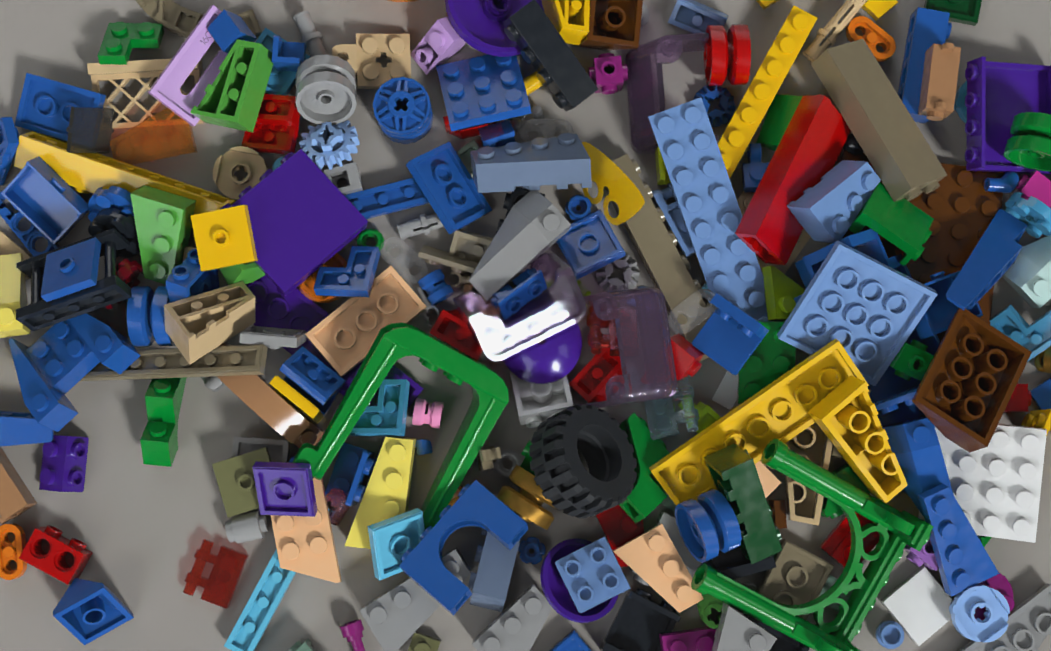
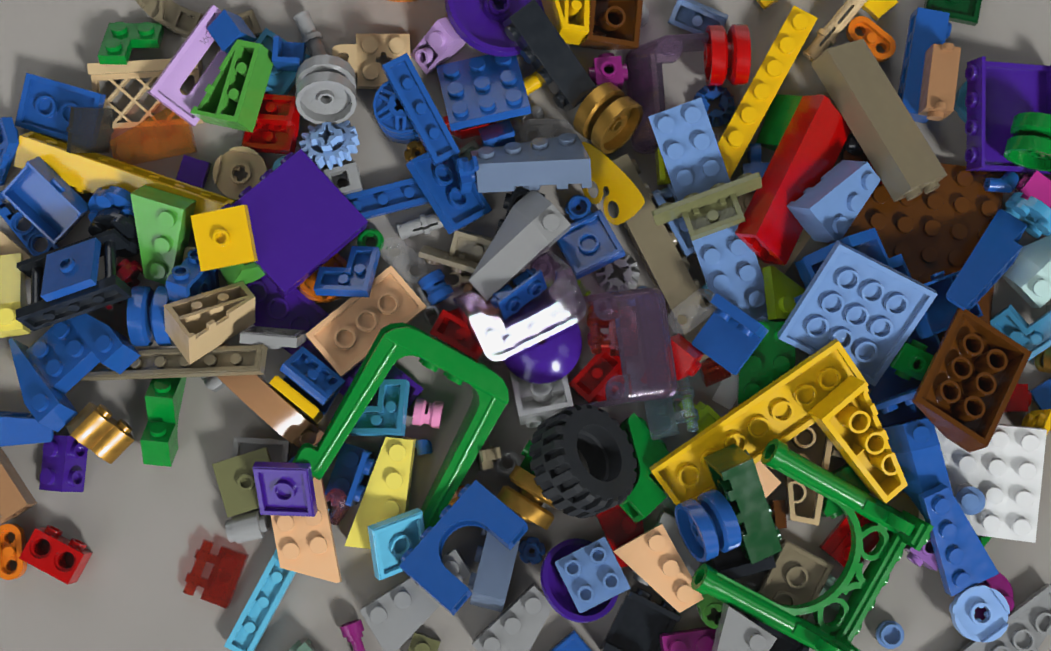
(90, 610): blue slope -> none
(100, 432): none -> pearl gold brick
(193, 171): none -> dark purple tile
(412, 147): none -> pearl gold plate
(420, 109): none -> blue plate
(466, 173): none -> blue plate
(608, 117): none -> pearl gold wheel
(711, 209): none -> olive bracket
(713, 372): none -> clear red plate
(896, 222): green panel -> none
(919, 605): white tile -> none
(971, 500): none -> medium blue plate

